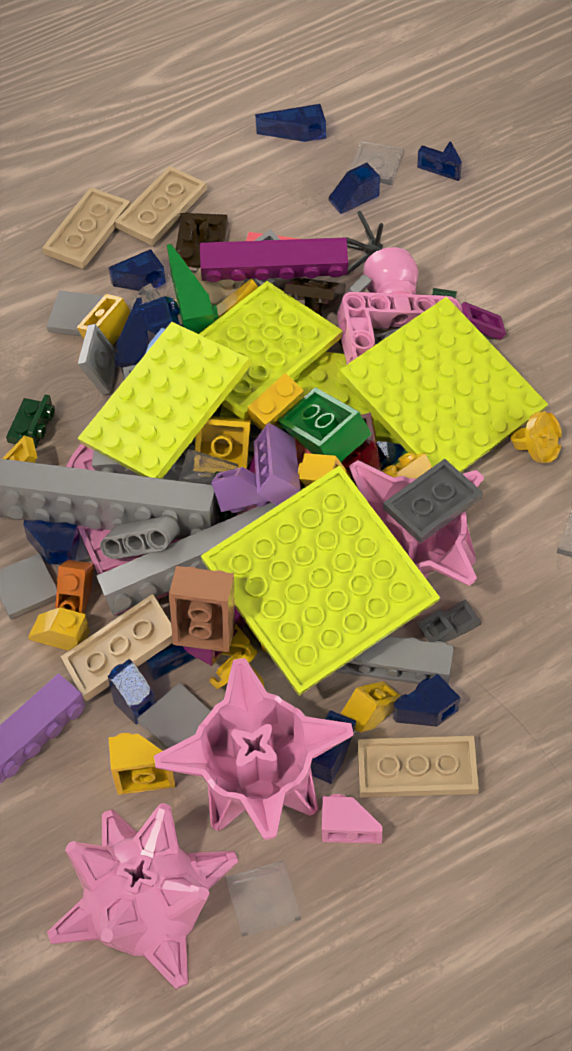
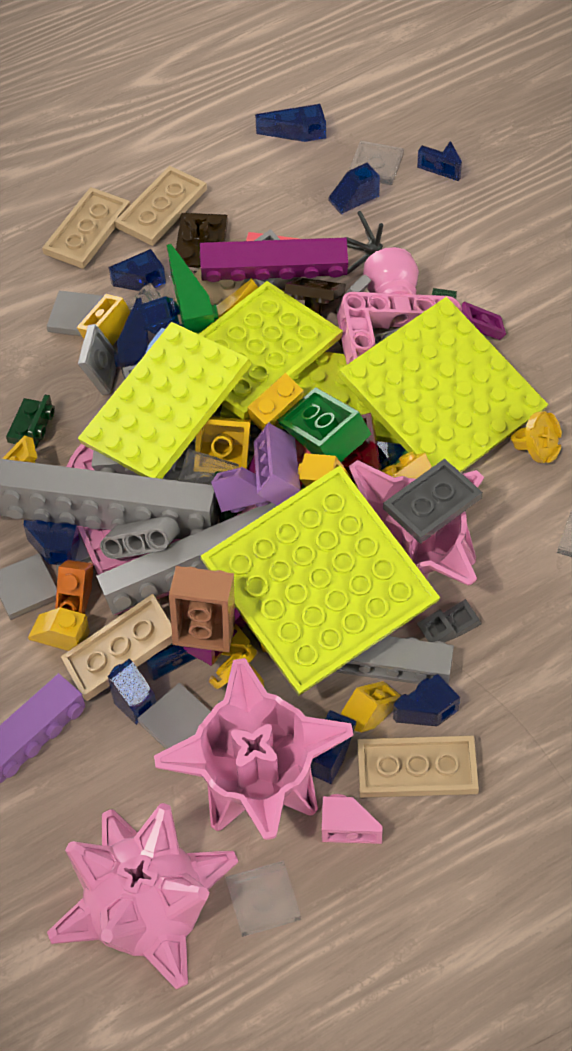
(134, 765): yellow slope -> none

